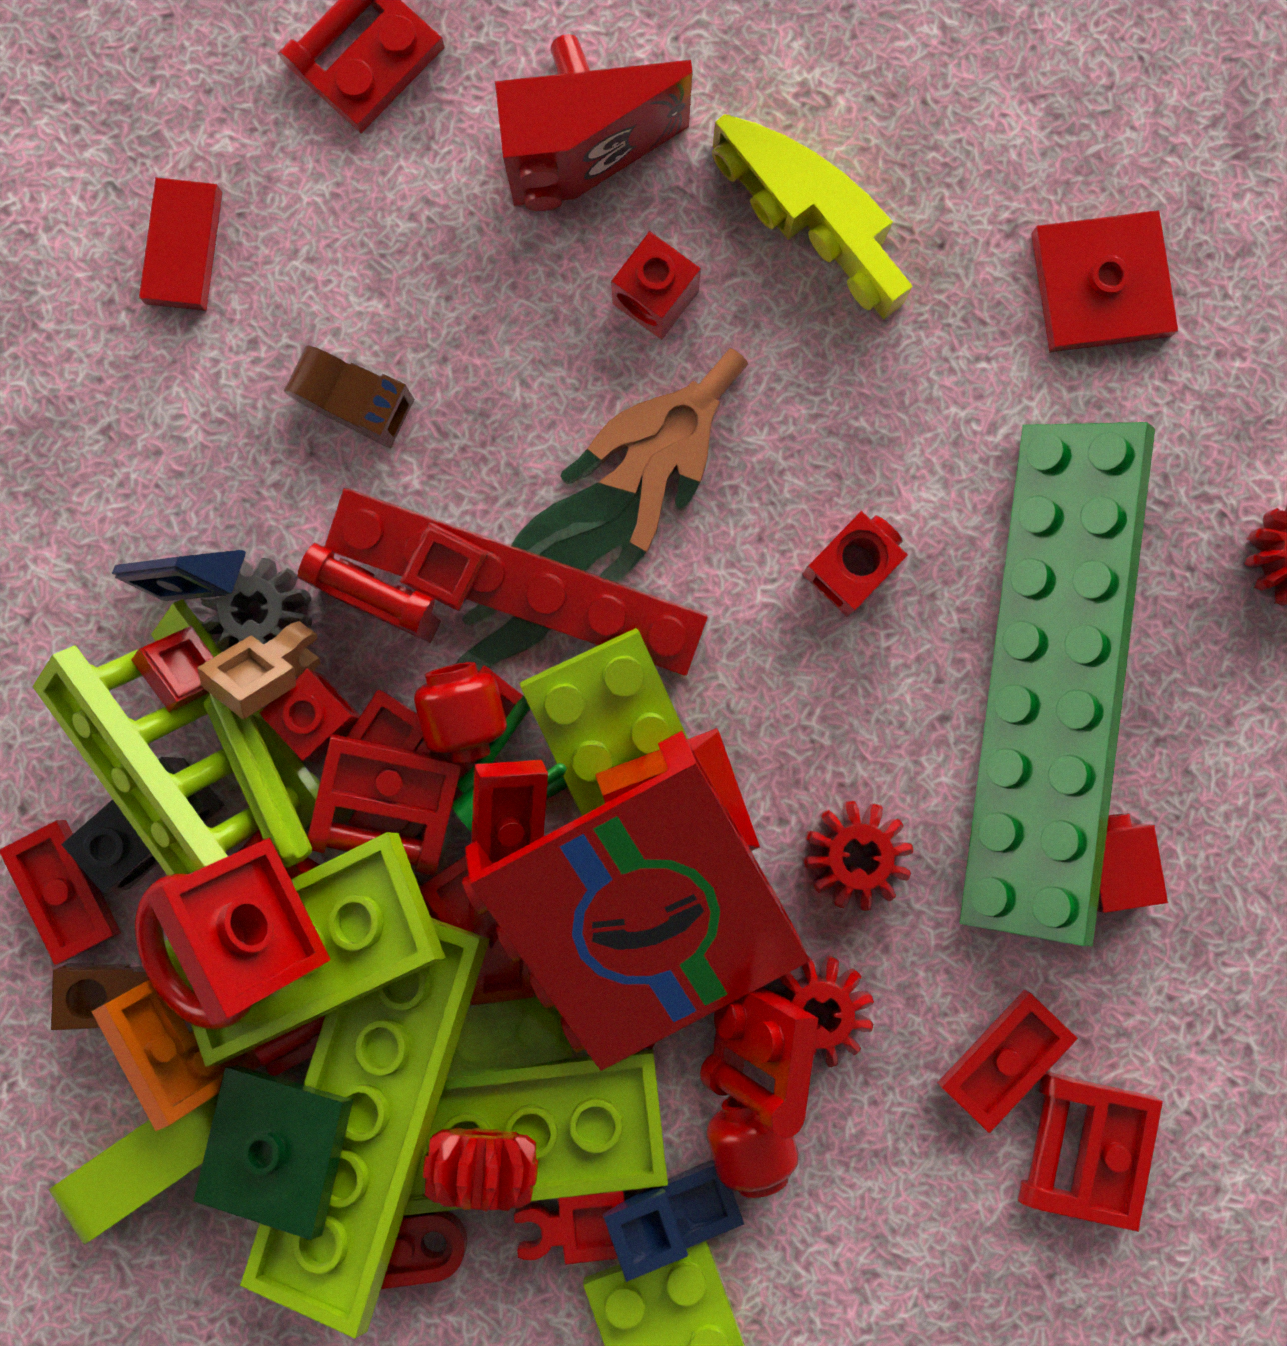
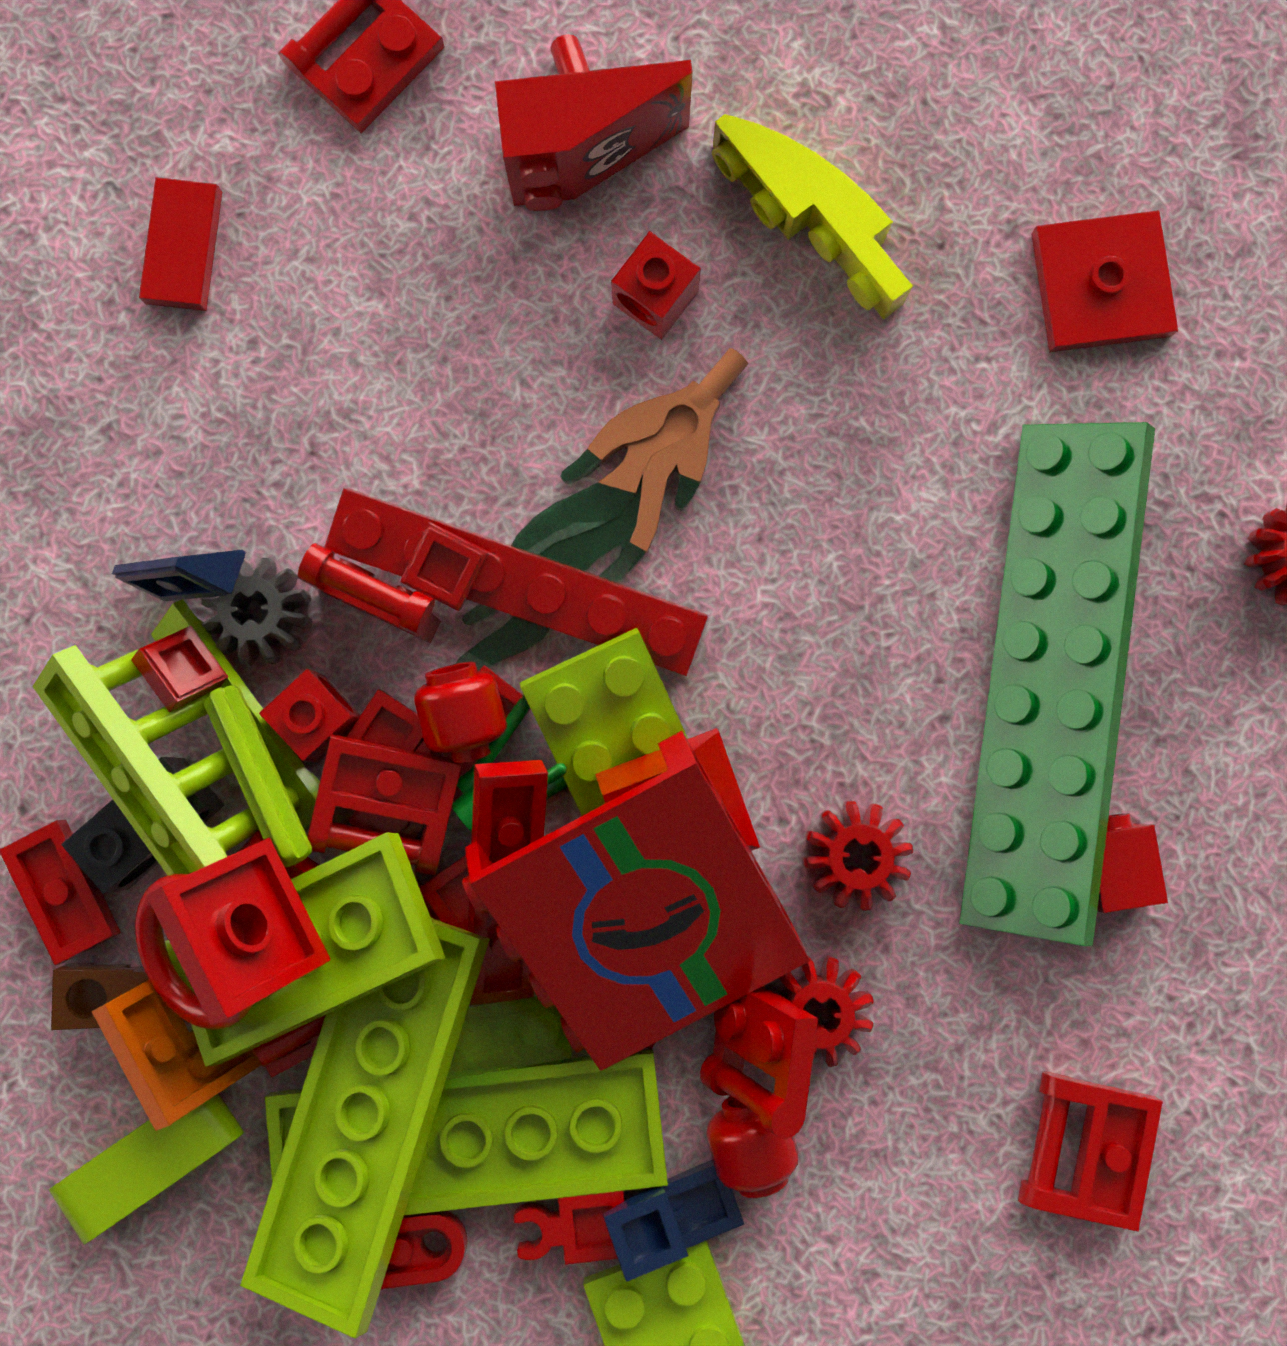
(258, 673): medium nougat plate -> none
(273, 1151): dark green plate -> none
(350, 395): reddish brown leg -> none
(480, 1169): red gear -> none
(833, 578): red brick -> none
(1007, 1060): red plate -> none

